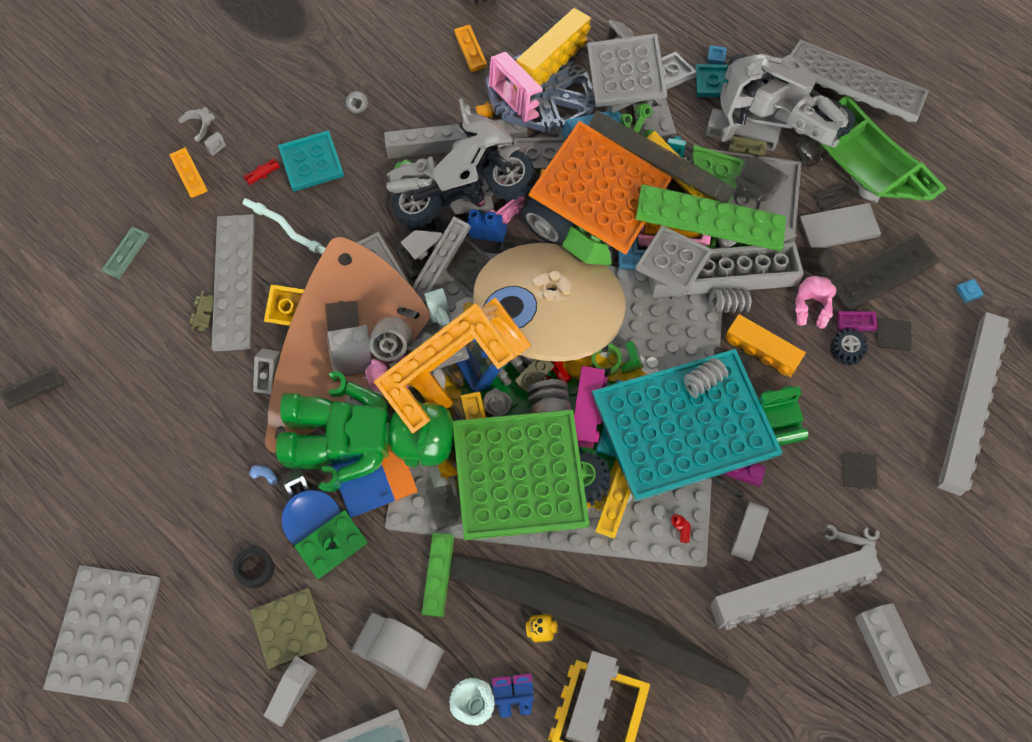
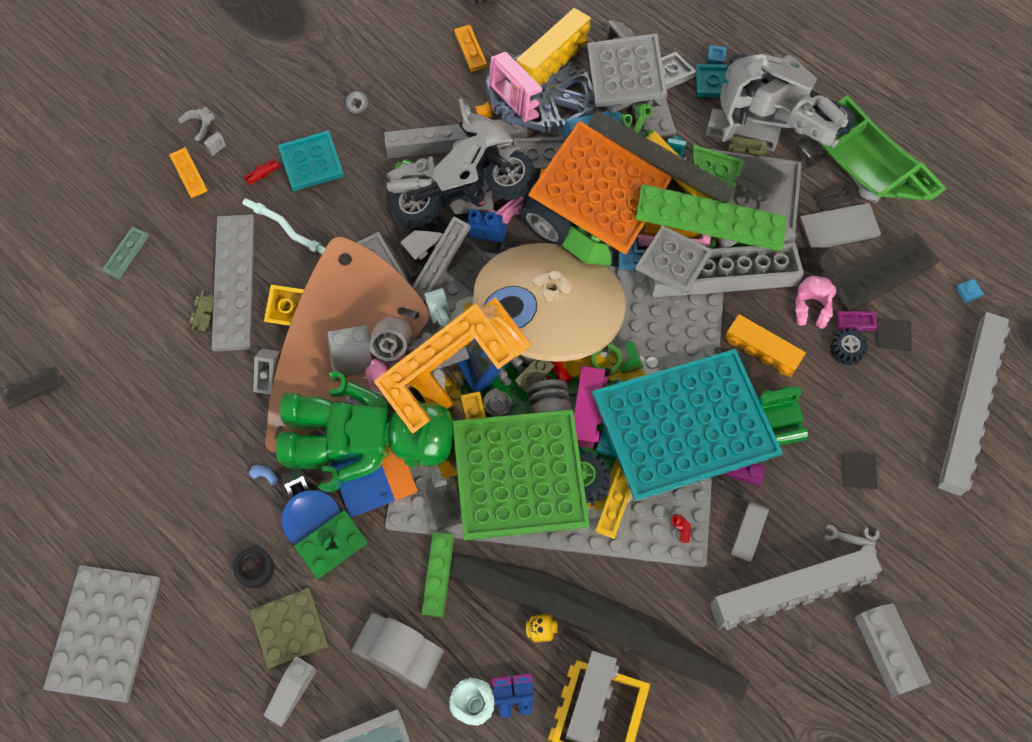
(342, 315): clear smoke piece -> none
(705, 376): light grey piece -> none
(731, 300): light grey piece -> none
(861, 81): light grey plate -> none

